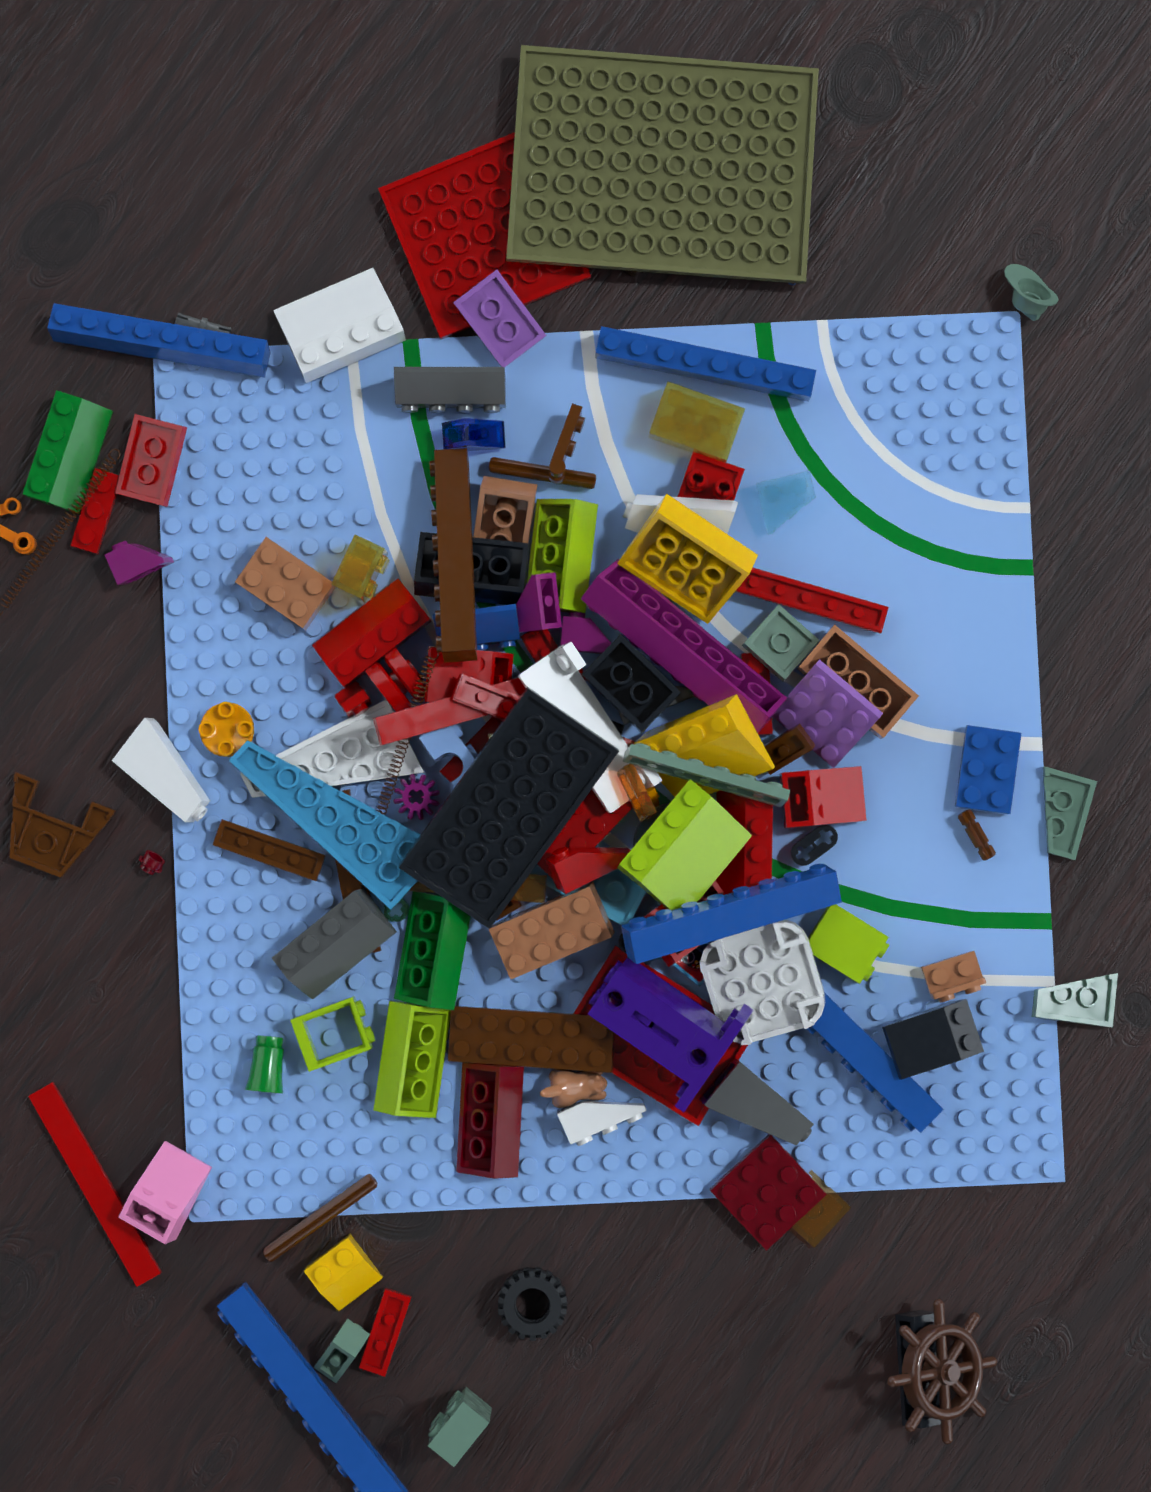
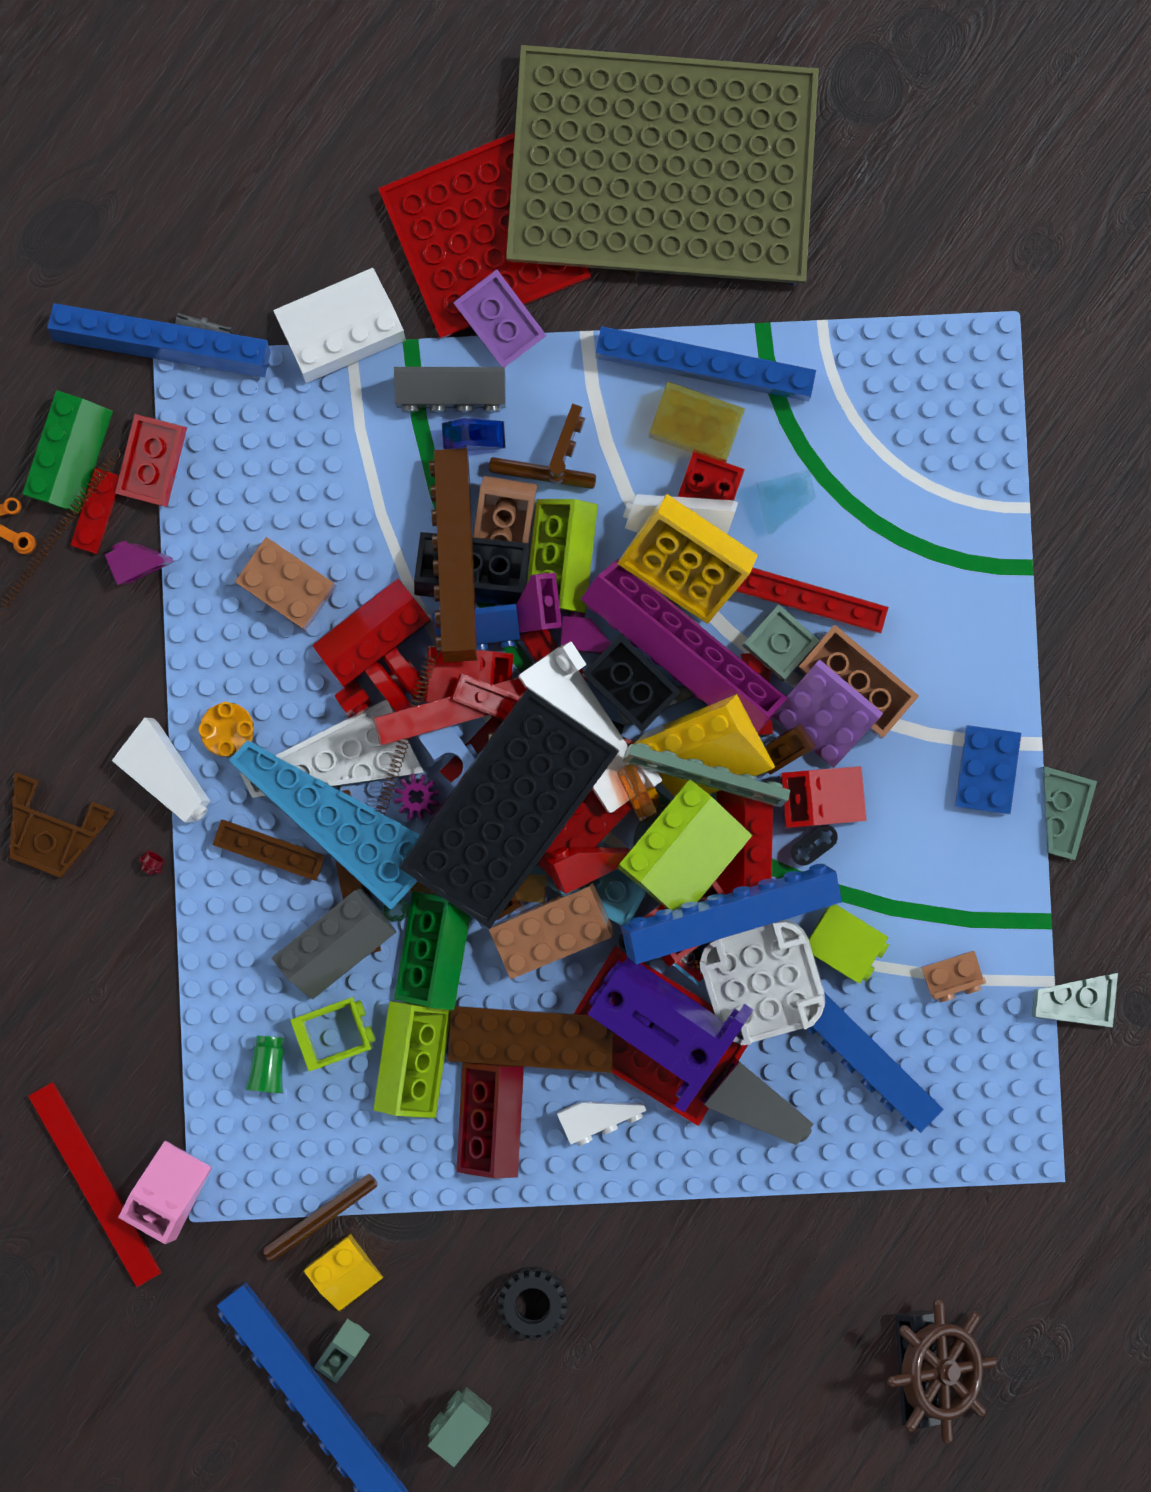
(360, 569): clear yellow brick -> none
(385, 1332): red plate -> none
(571, 1087): nougat animal -> none
(768, 1191): dark red plate -> none
(822, 1216): clear orange tile -> none
(933, 1038): black slope -> none
(976, 834): reddish brown axle -> none
(1029, 291): sand green piece -> none

